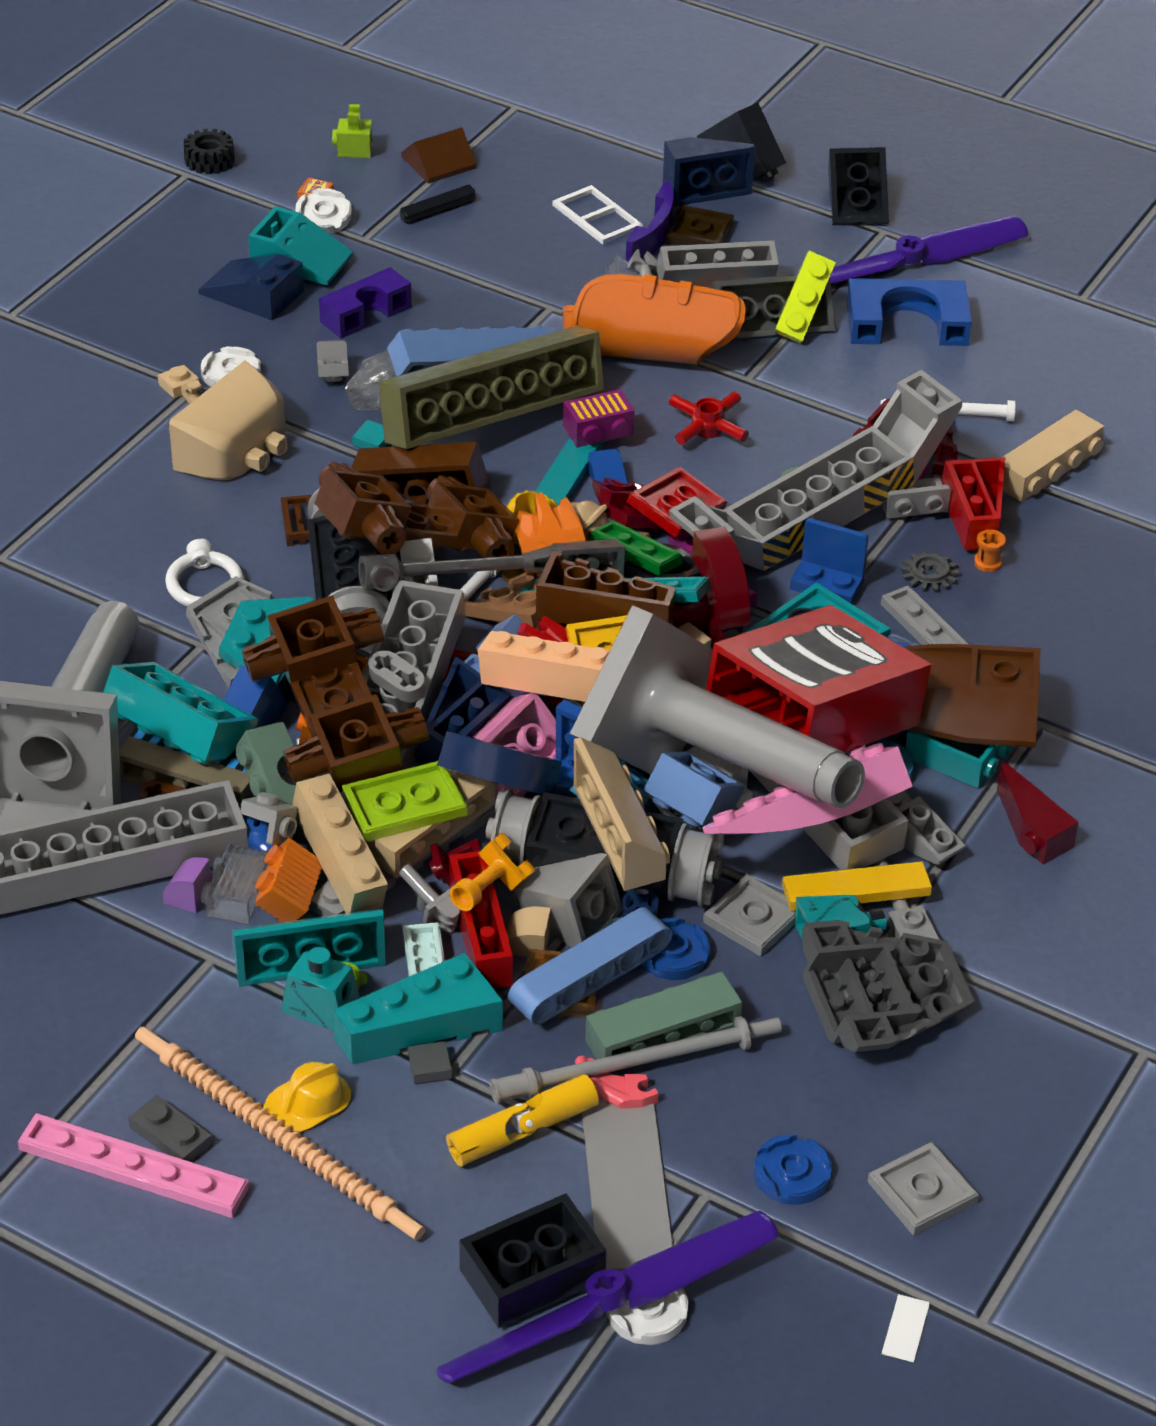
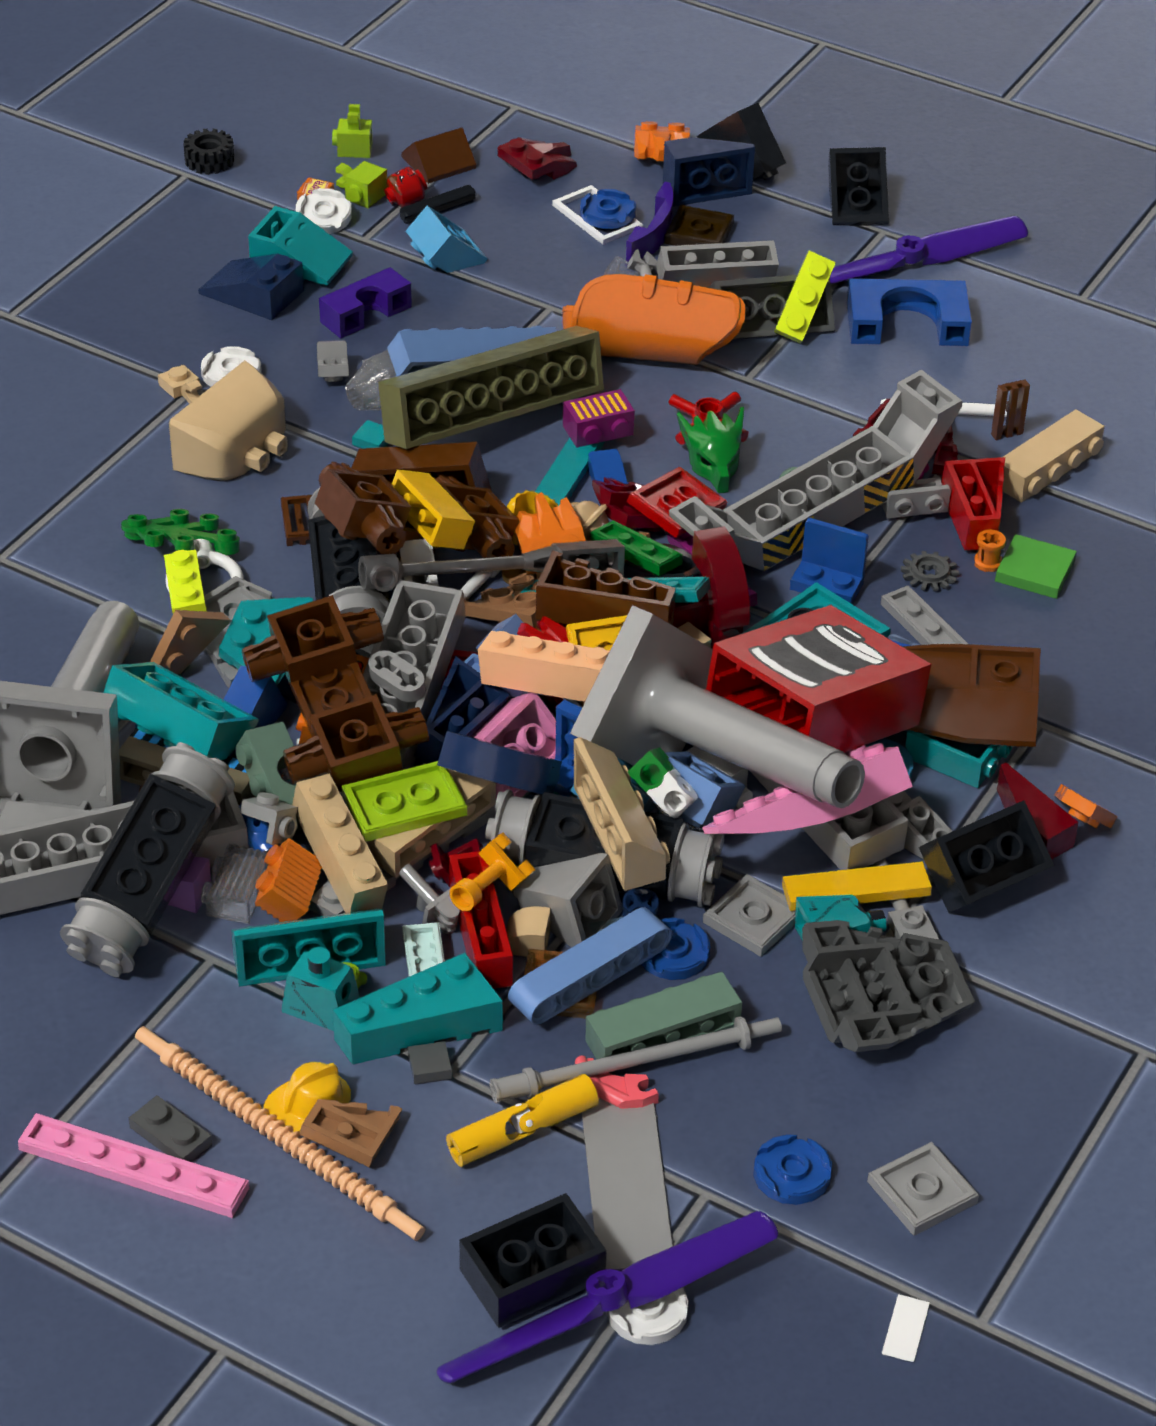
(147, 859): none -> brick
(180, 531): none -> green plant
(184, 581): none -> neon yellow plate
(187, 637): none -> medium nougat wing
(350, 1128): none -> medium nougat wing
(362, 184): none -> lime brick
(405, 187): none -> red head
(433, 510): none -> yellow brick
(443, 242): none -> dark azure slope
(537, 157): none -> dark red plate
(608, 209): none -> blue tile
(651, 138): none -> orange plate
(663, 783): none -> leg
(717, 443): none -> green piece
(986, 856): none -> black brick
(1015, 409): none -> reddish brown tile
(1035, 566): none -> bright green tile
(1084, 808): none -> orange wing

